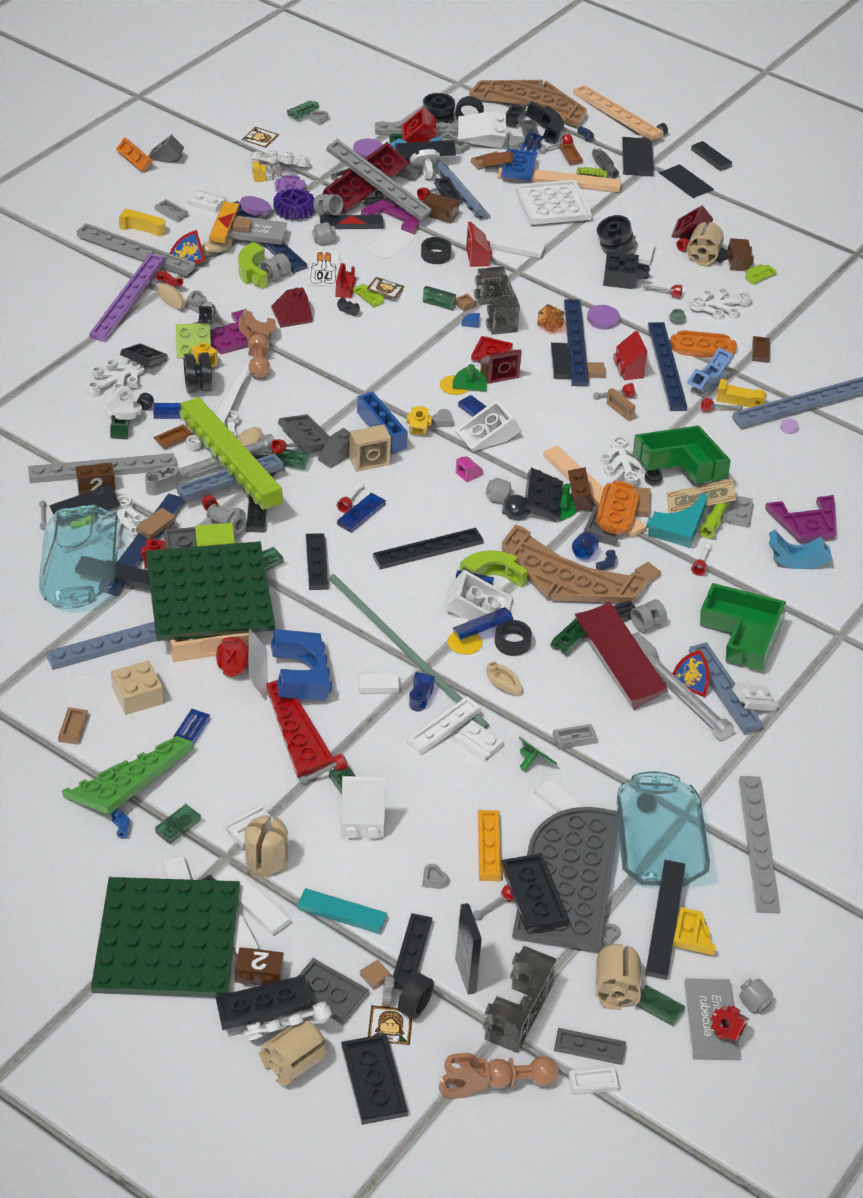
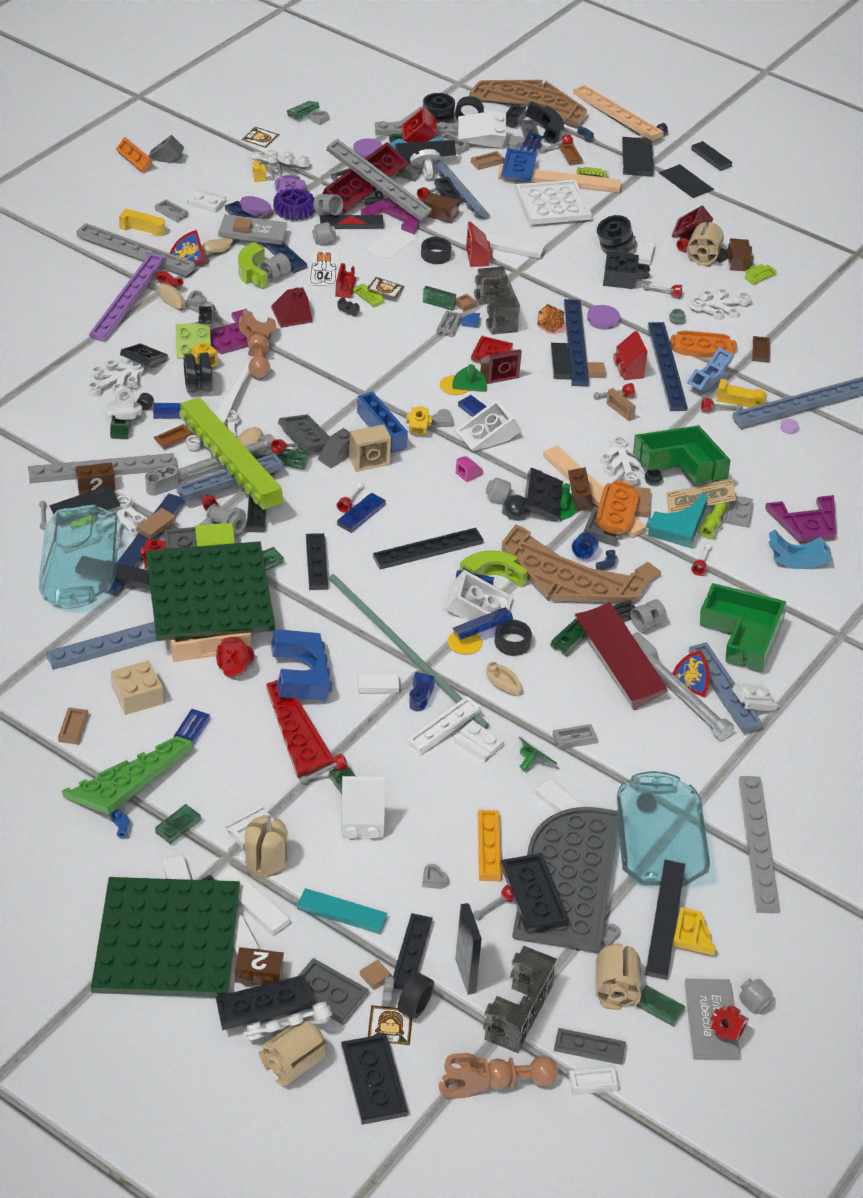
(224, 222): light orange tile -> none
(257, 663): white sticker -> none
(447, 330): none -> light grey tile
(498, 158): dark orange tile -> none
(605, 162): dark grey hinge -> none

